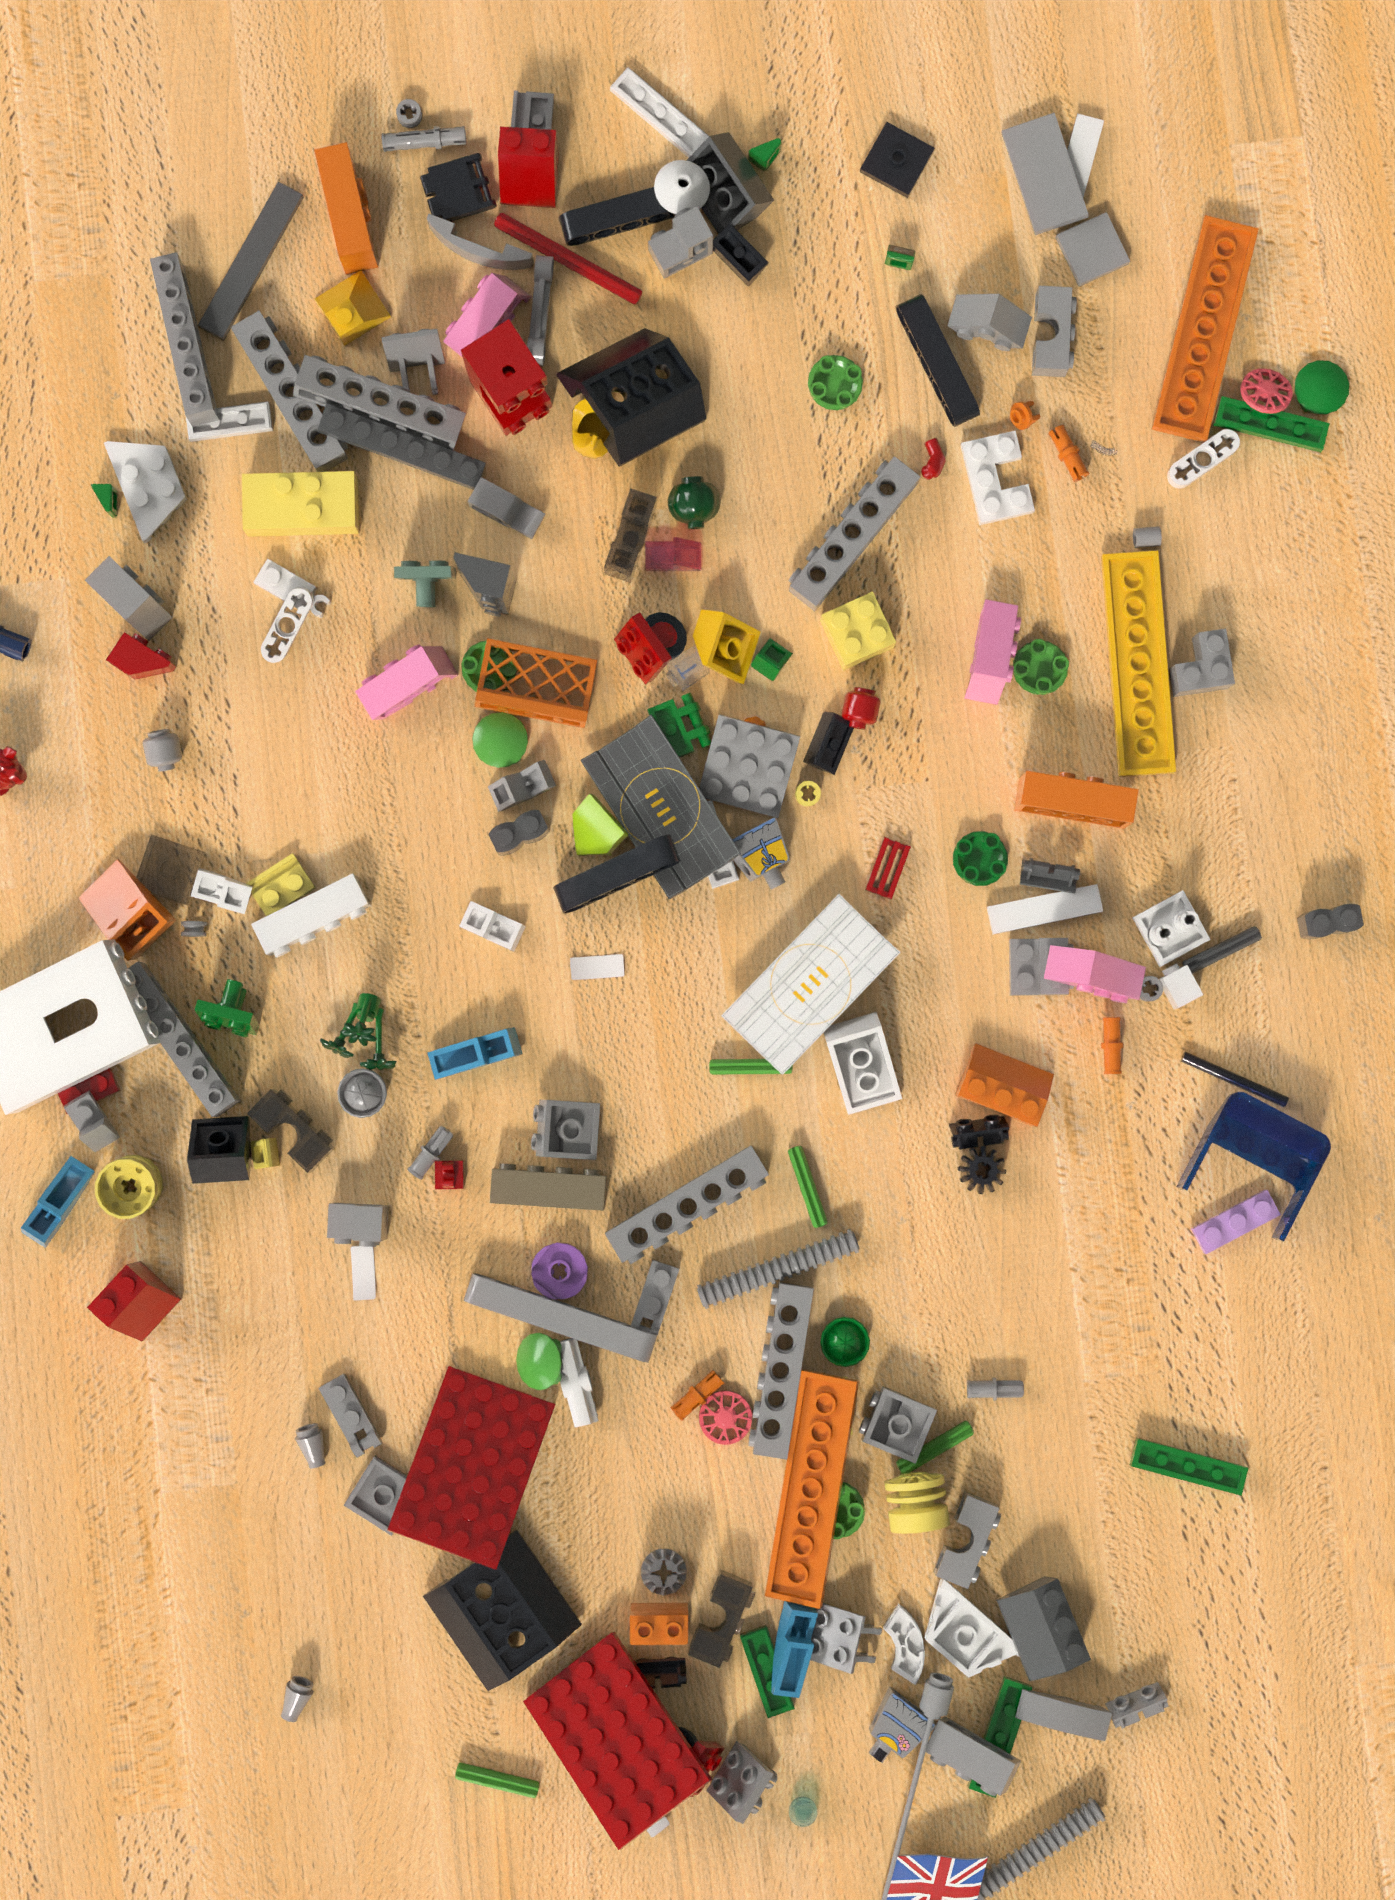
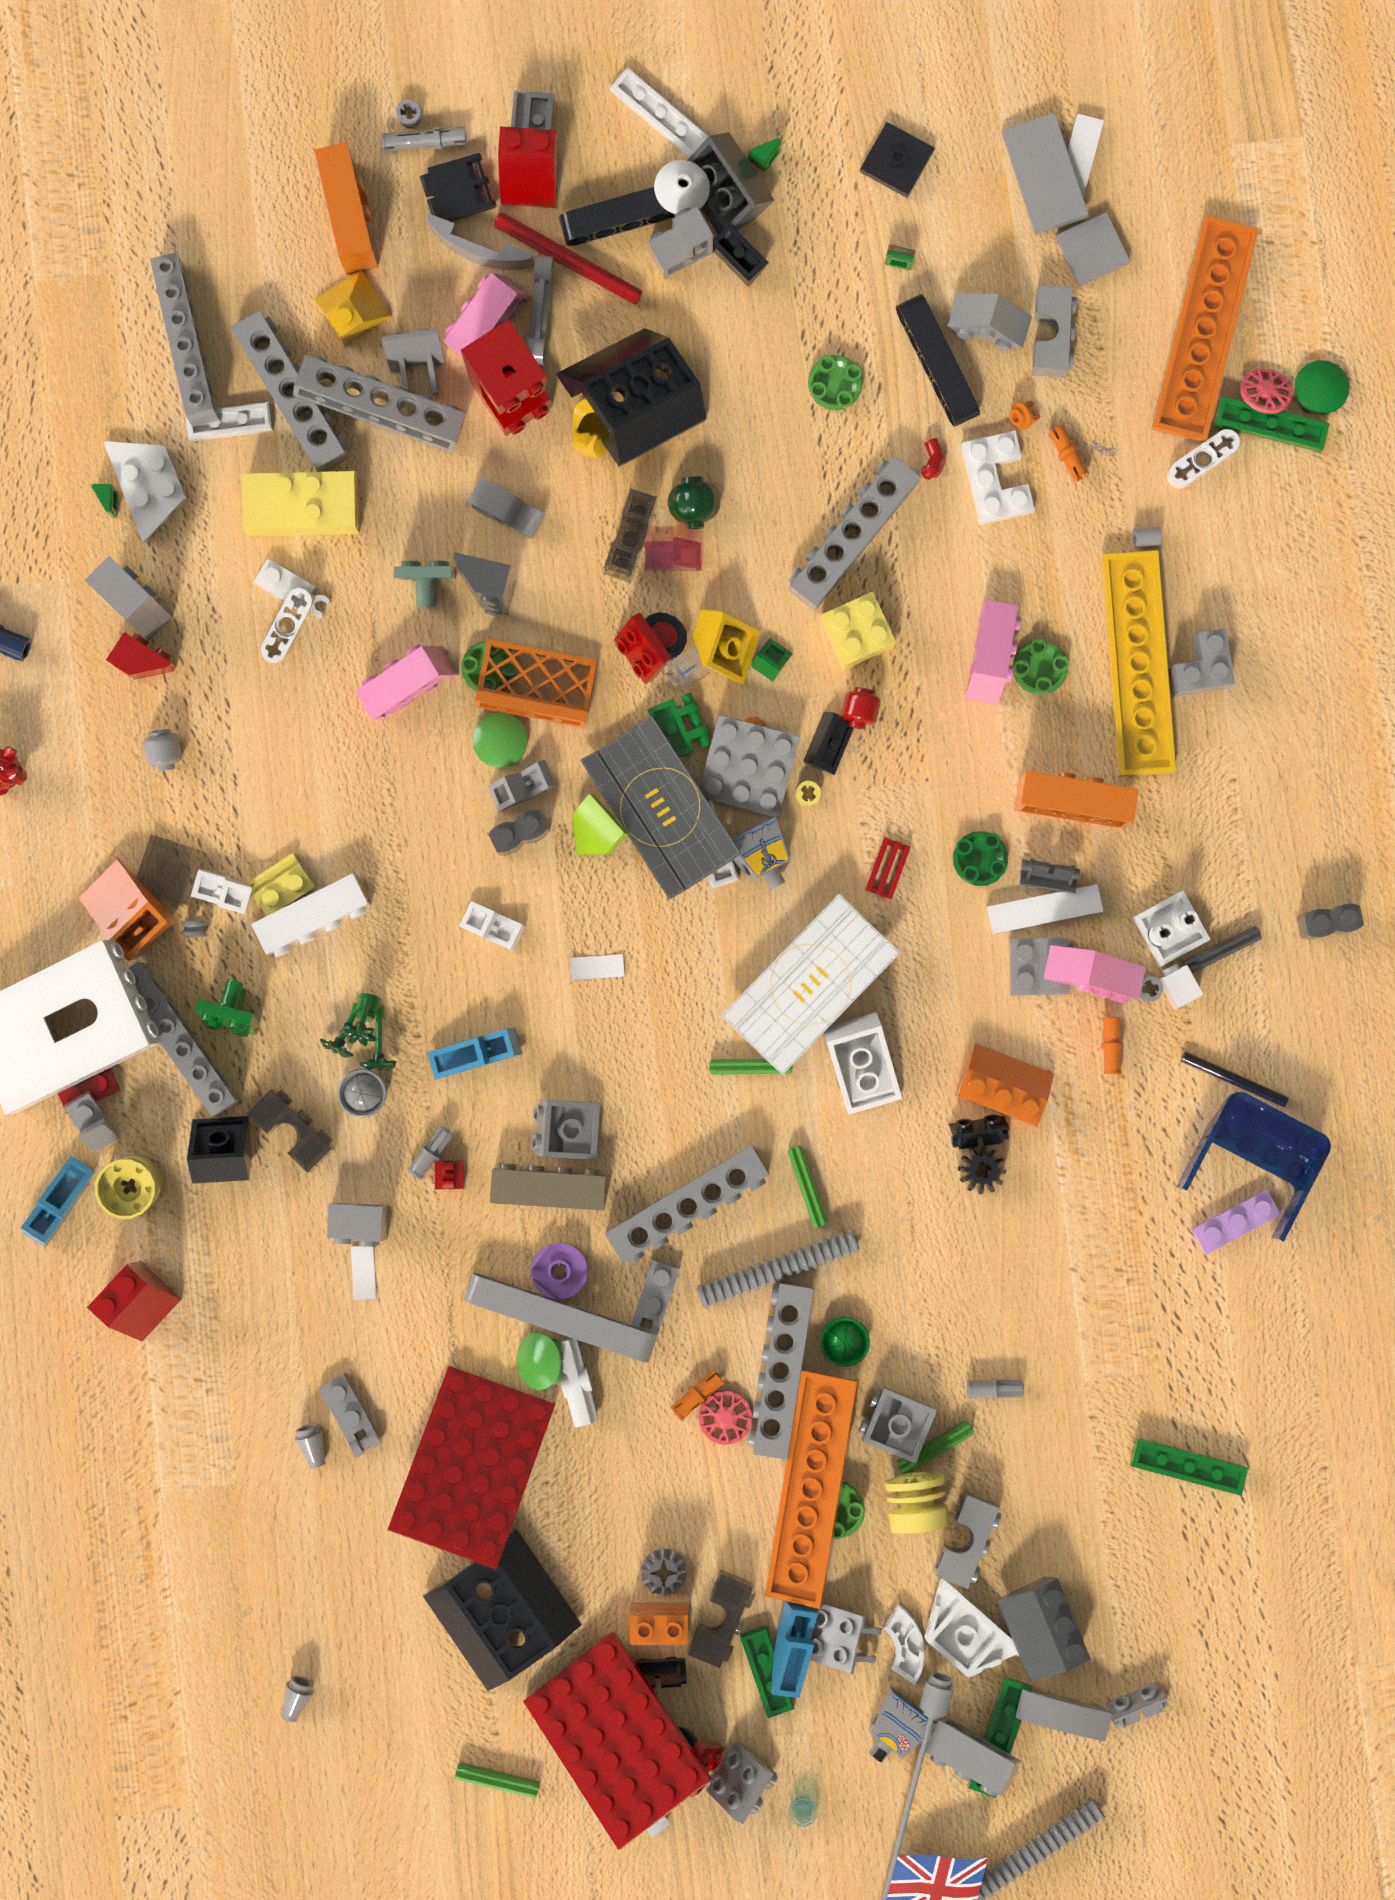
(250, 261): dark grey tile -> none
(265, 1153): light yellow slope -> none
(377, 1493): light grey tile -> none
(400, 446): dark grey plate -> none
(617, 874): black beam -> none

